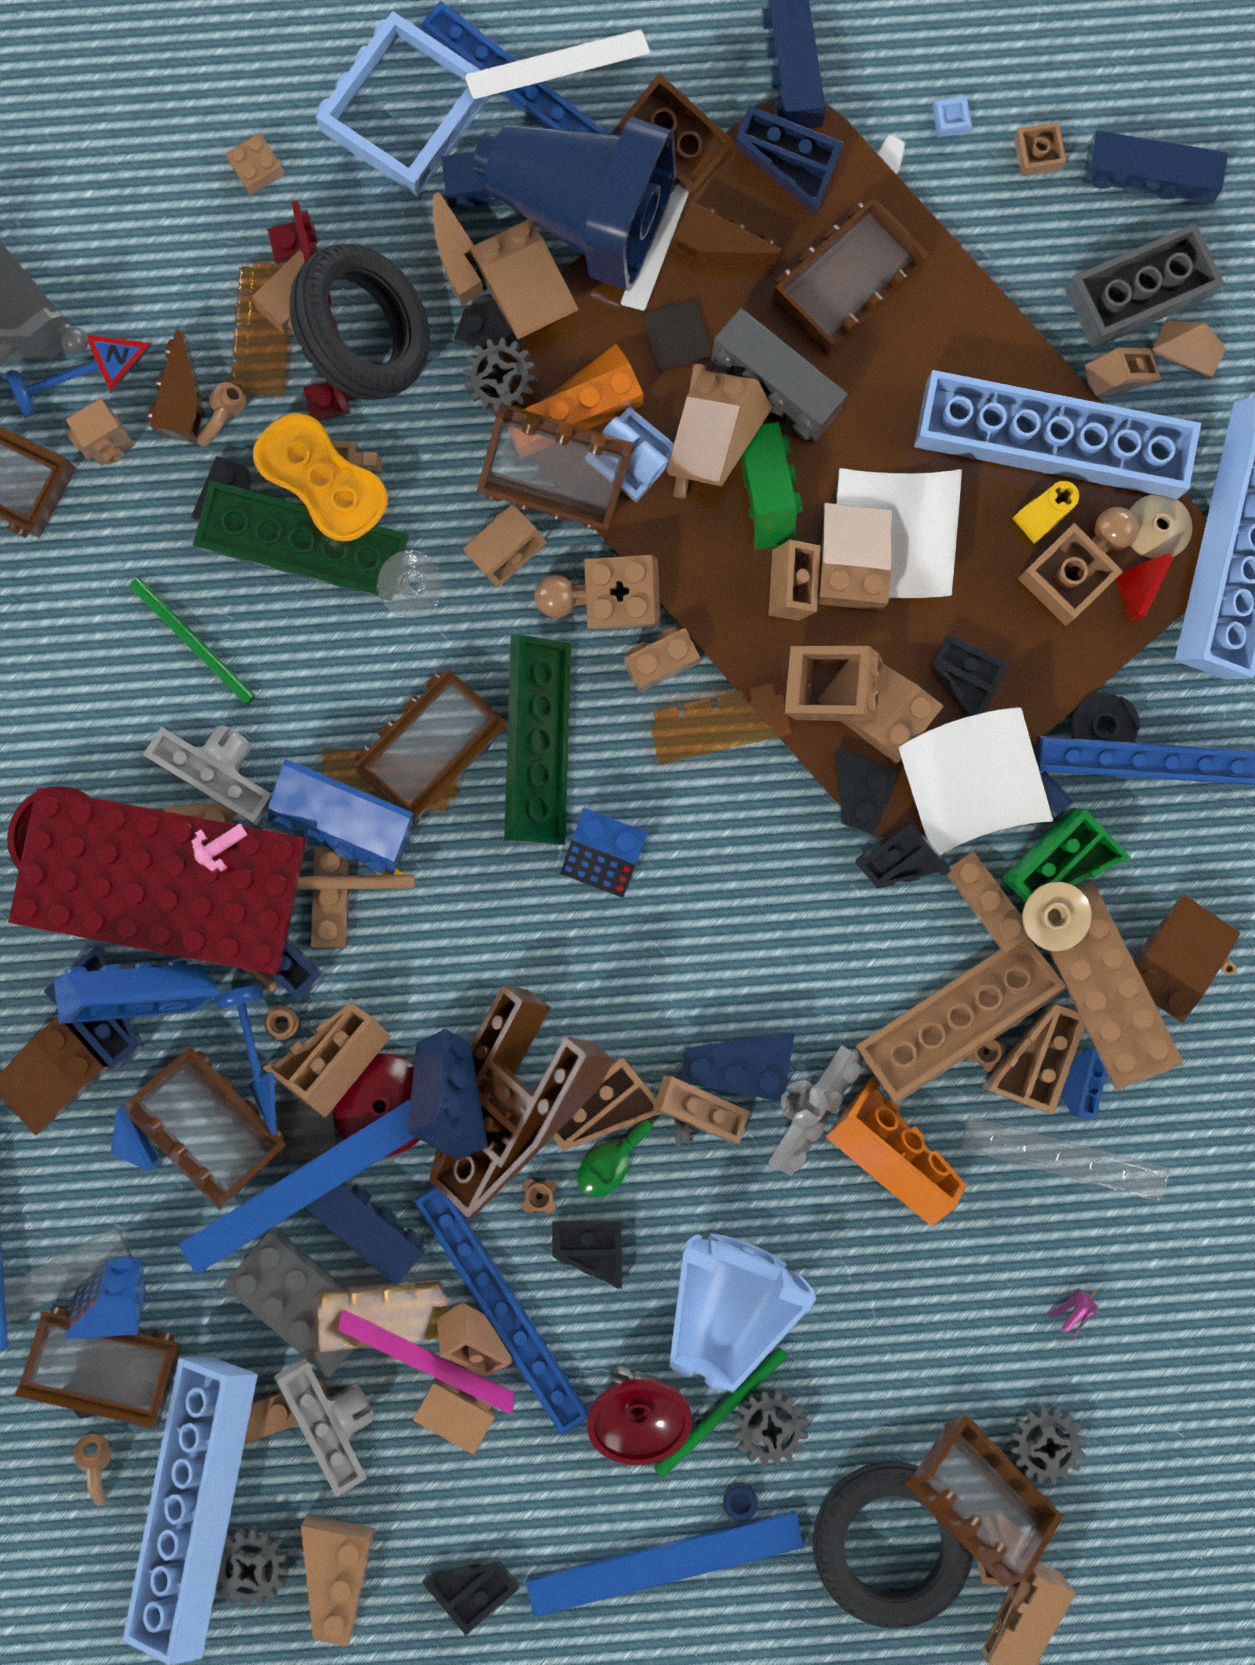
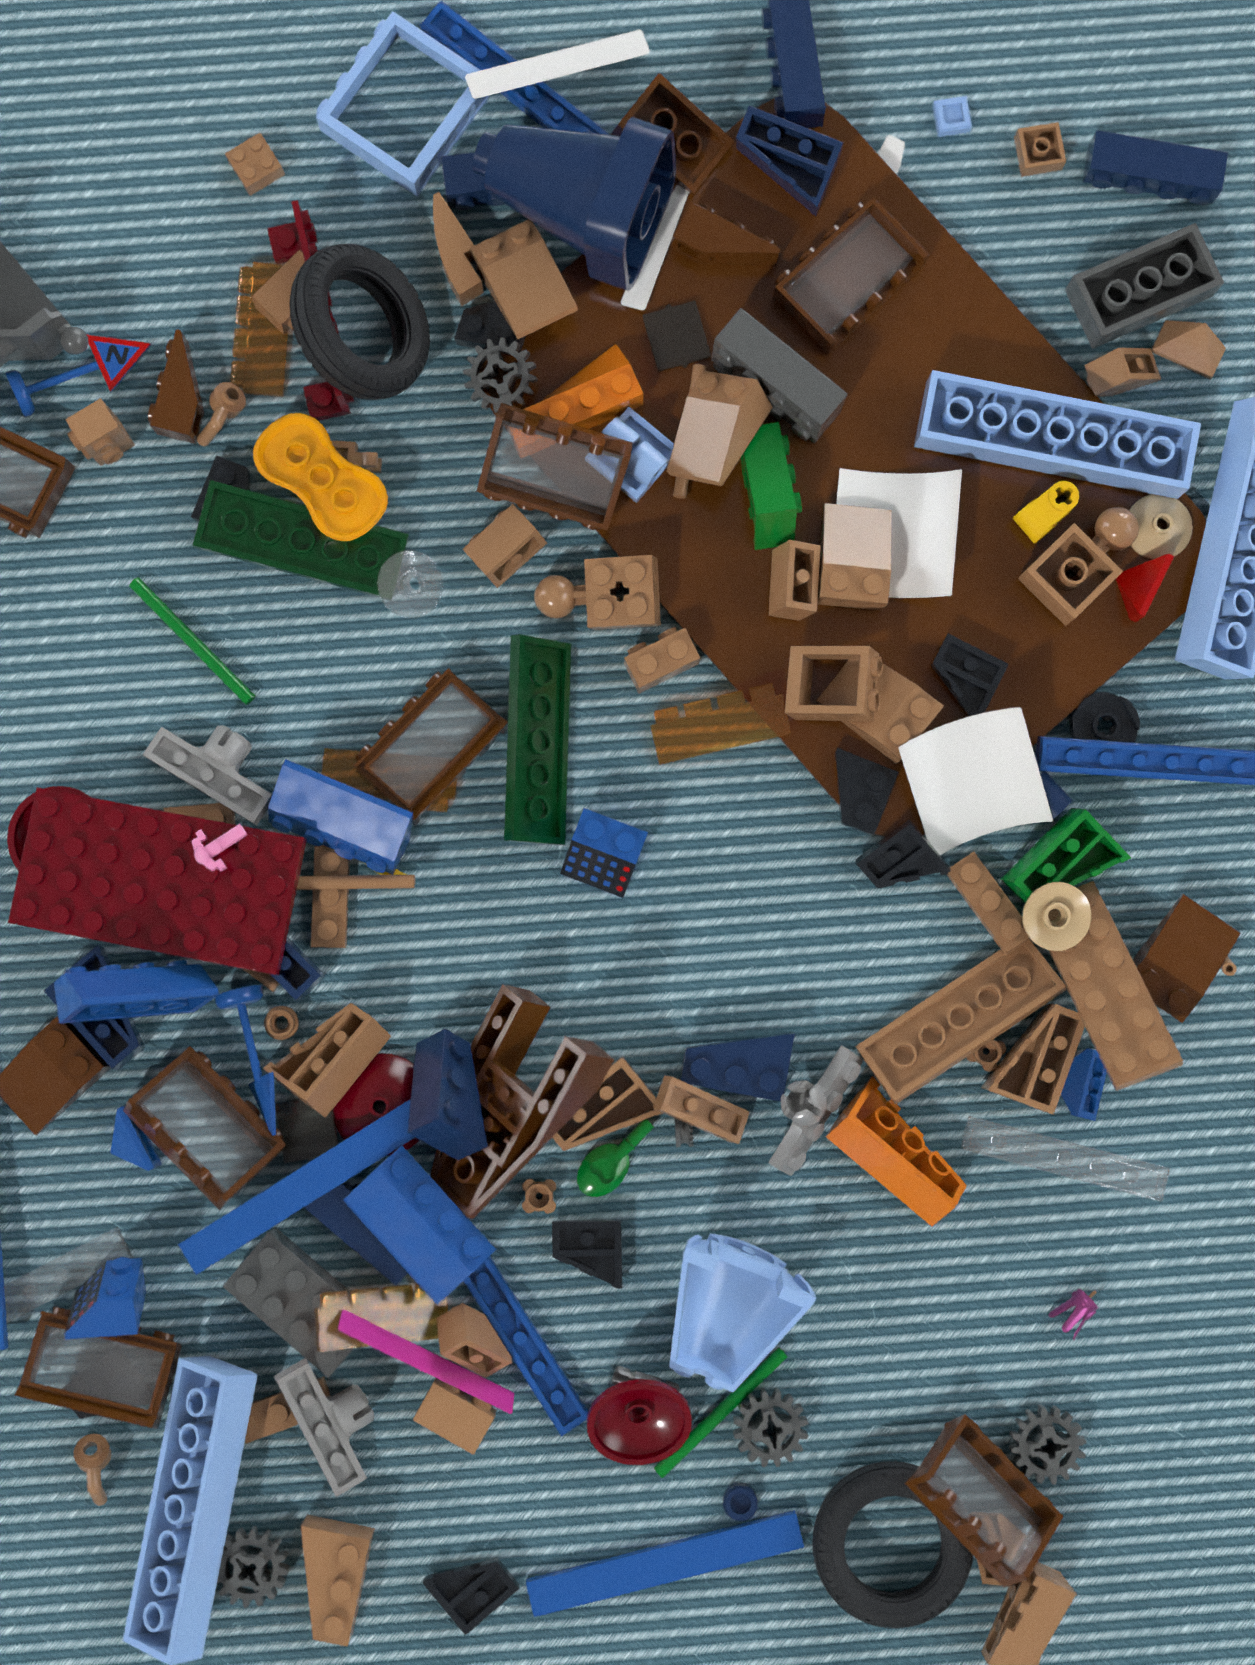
(419, 1225): none -> blue slope

